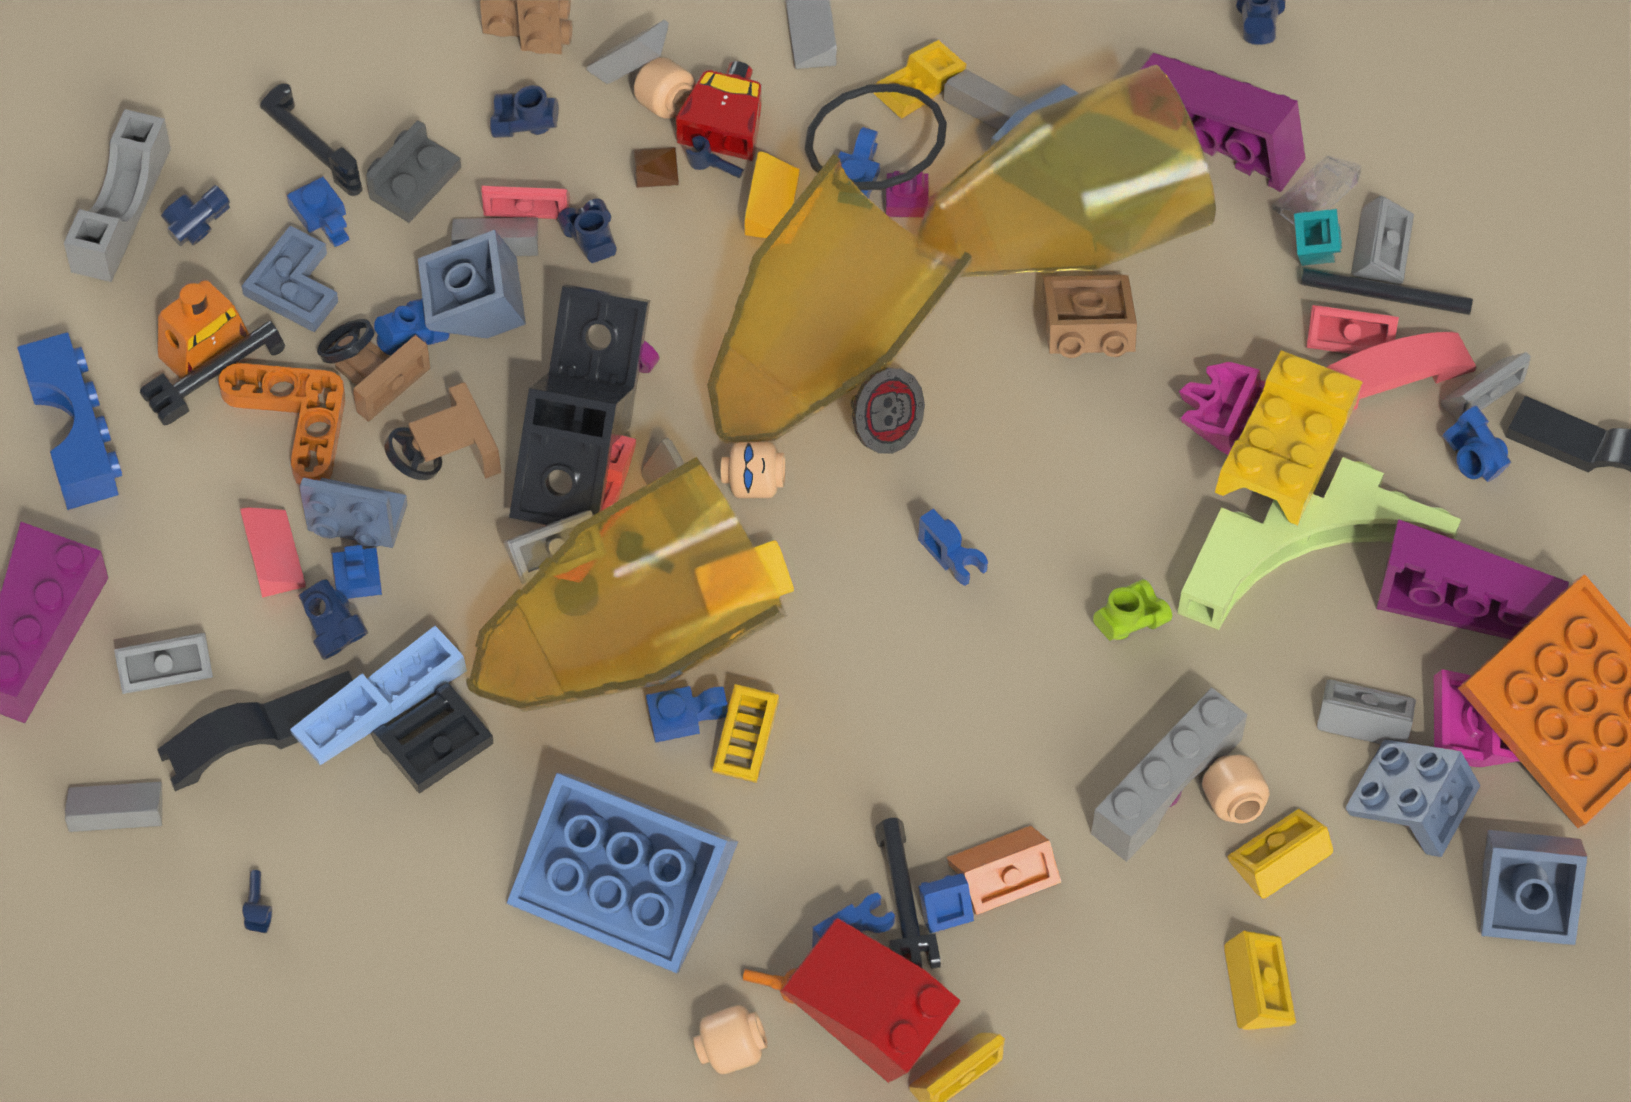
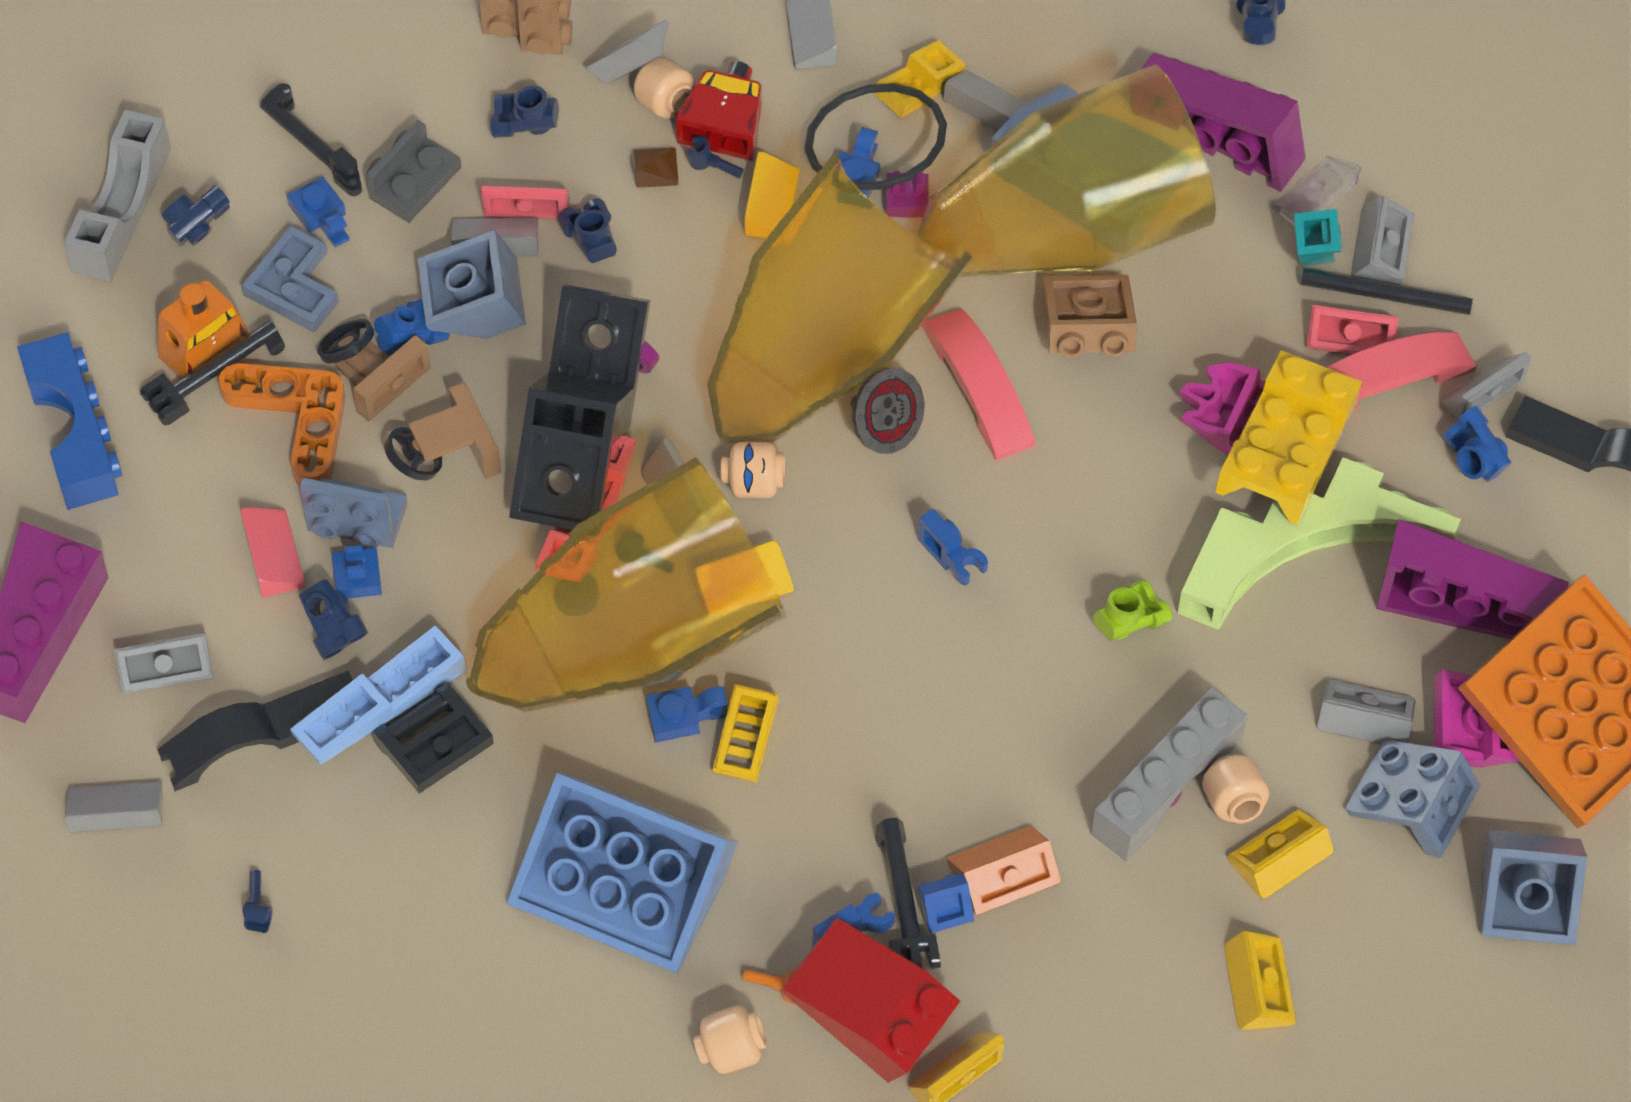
(533, 547): light grey slope -> none
(983, 382): none -> coral slope

